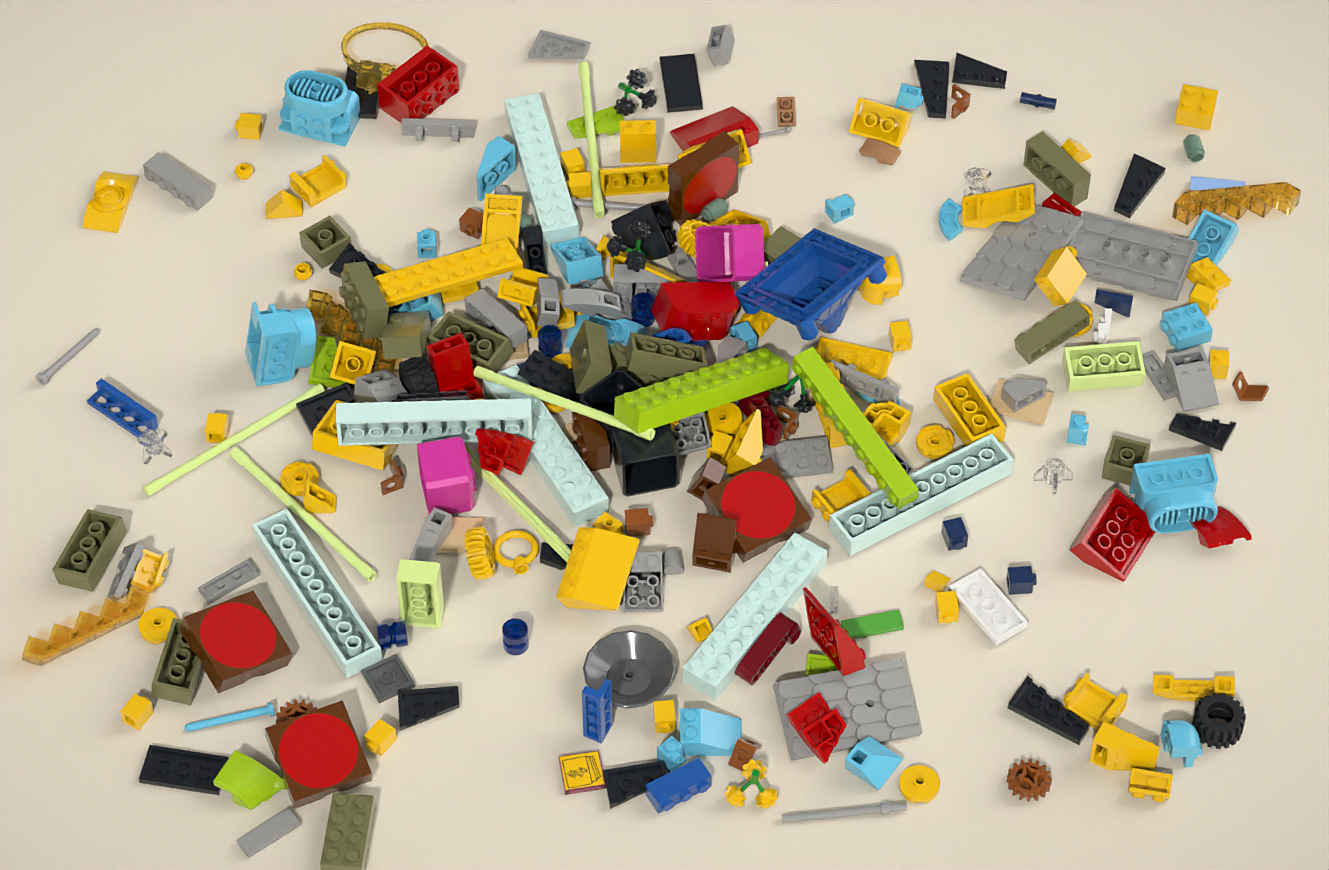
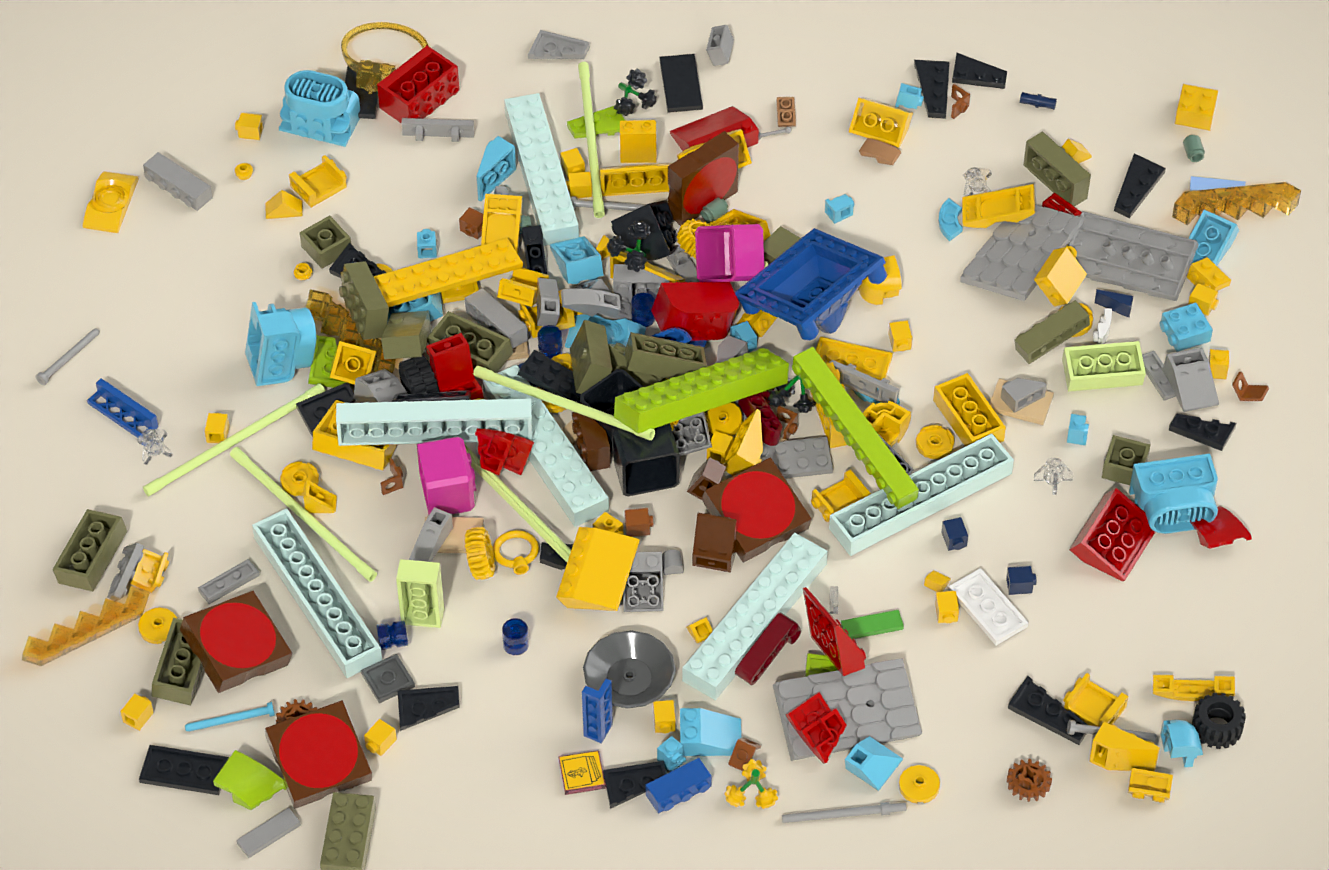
(1072, 727): none -> light grey bar

